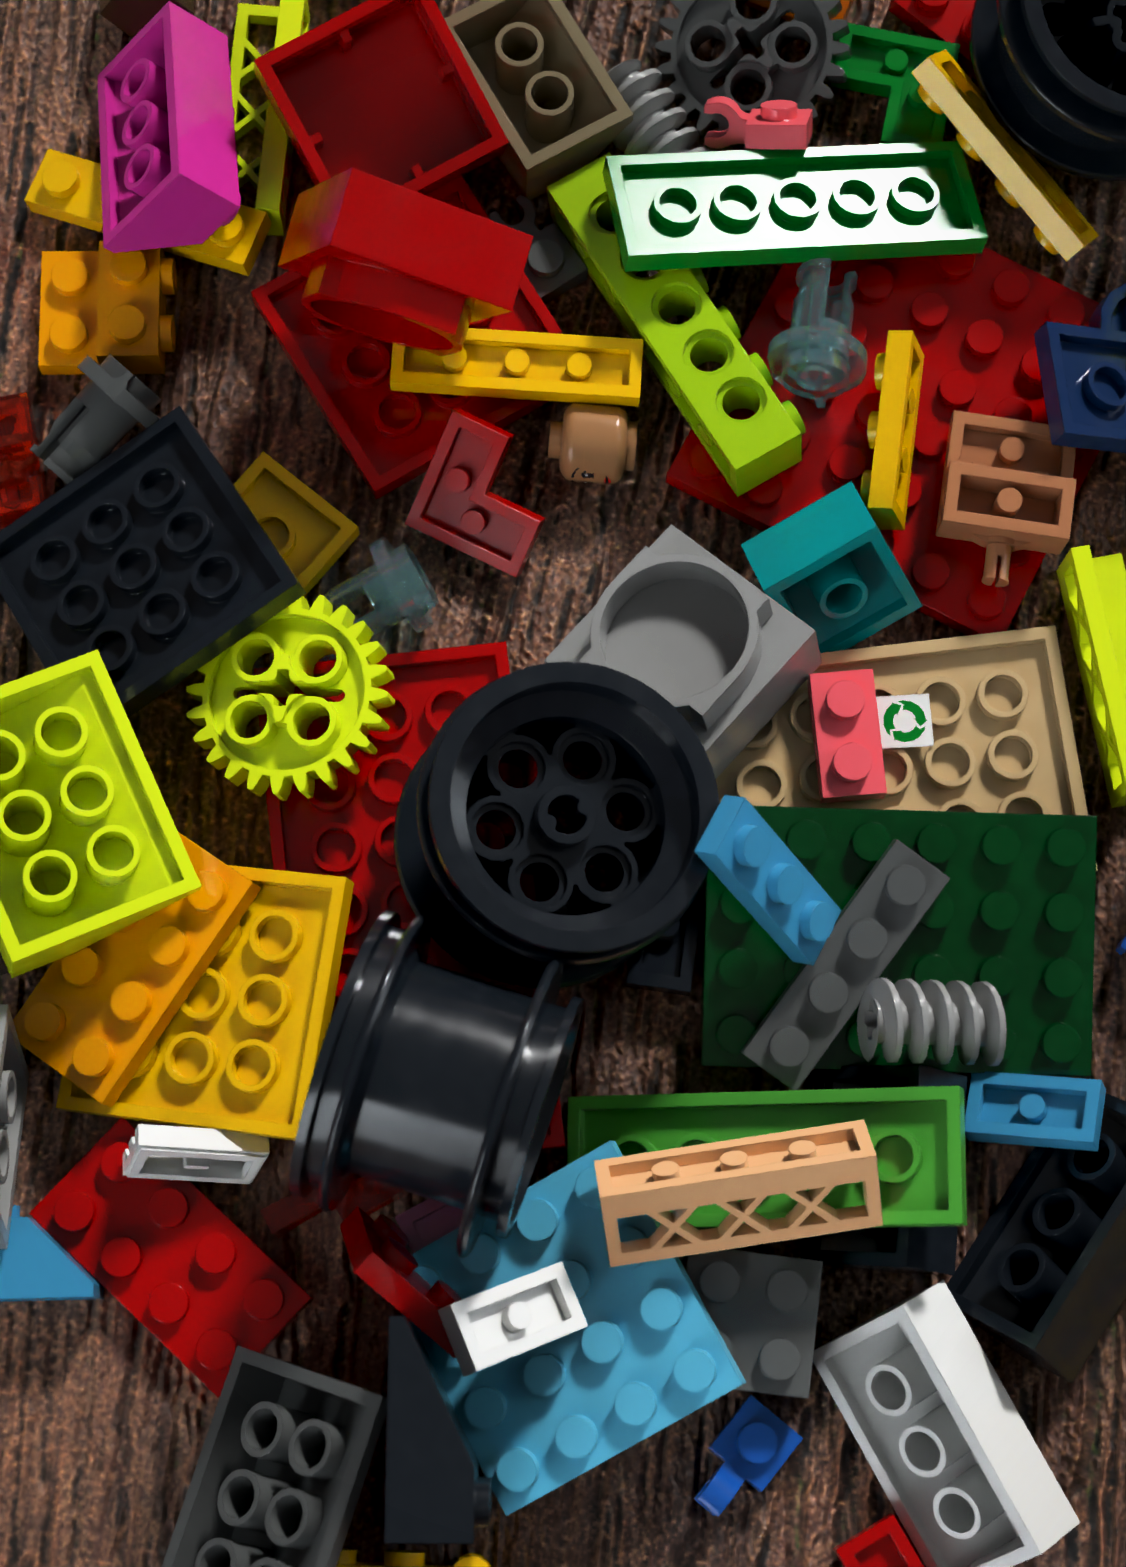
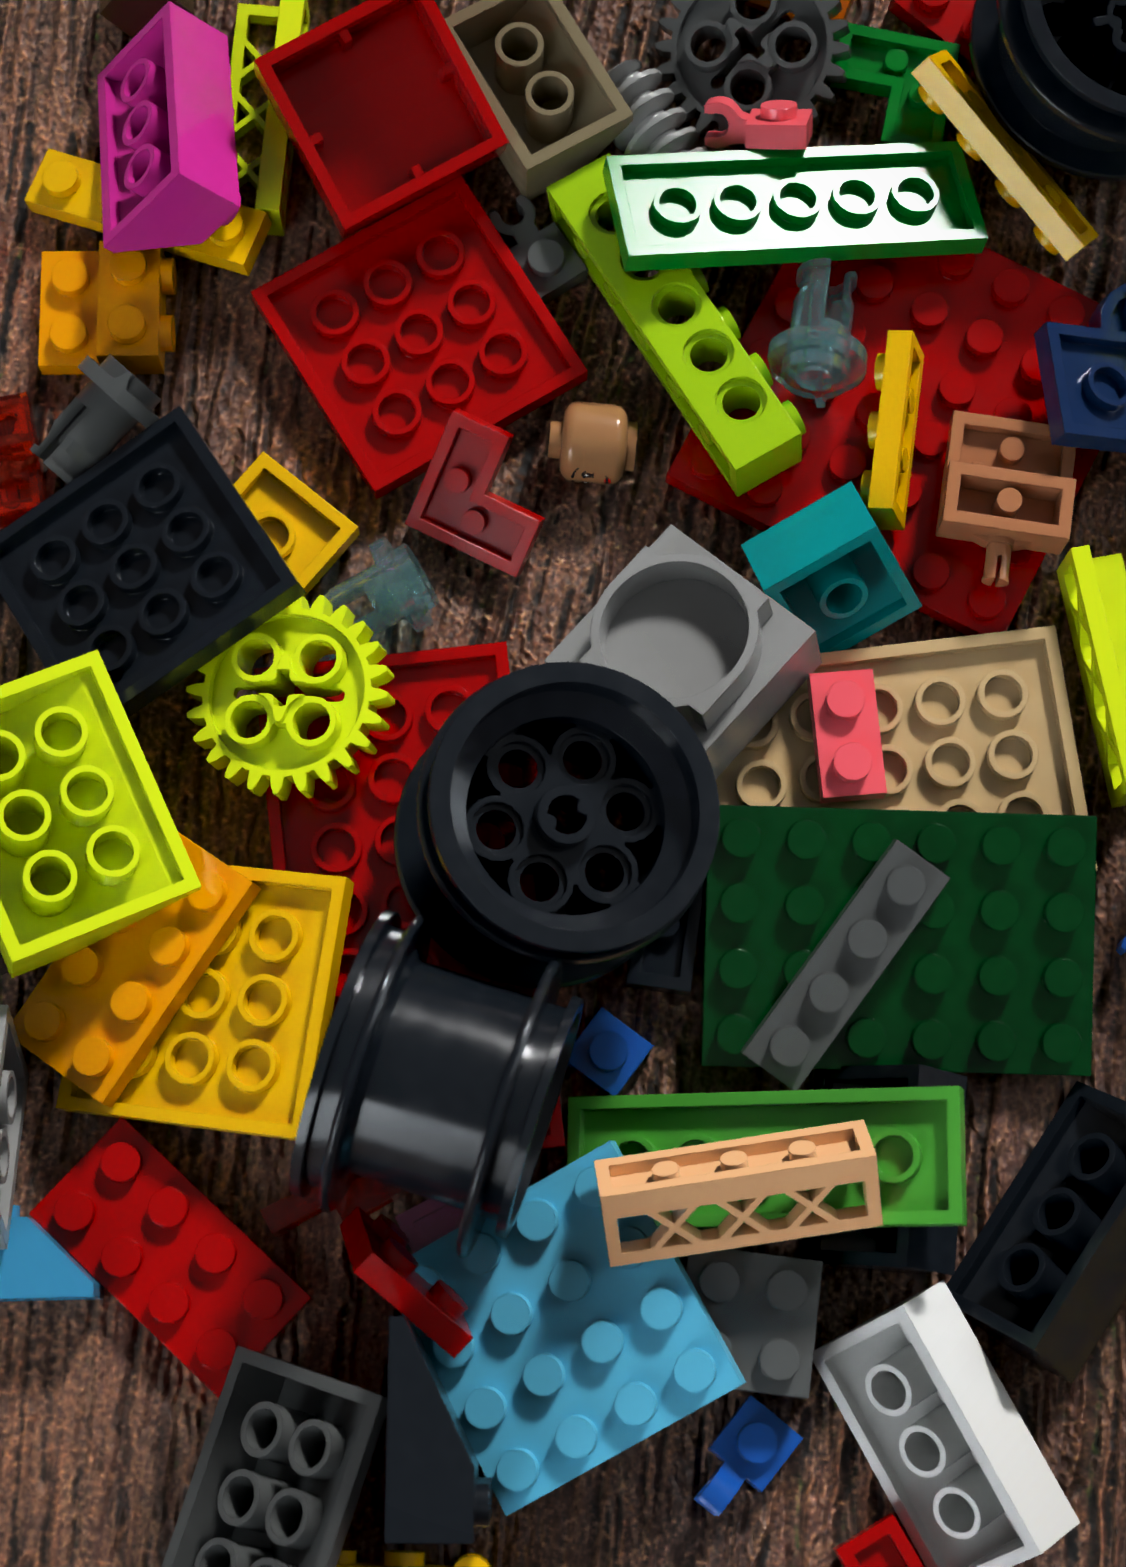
(194, 1154): white tile -> none
(400, 262): red container -> none
(512, 1318): white plate -> none
(527, 368): yellow plate -> none
(608, 1053): none -> blue plate
(768, 879): dark azure plate -> none
(905, 721): white sticker -> none
(934, 1017): light grey piece -> none
(1035, 1110): dark azure plate -> none

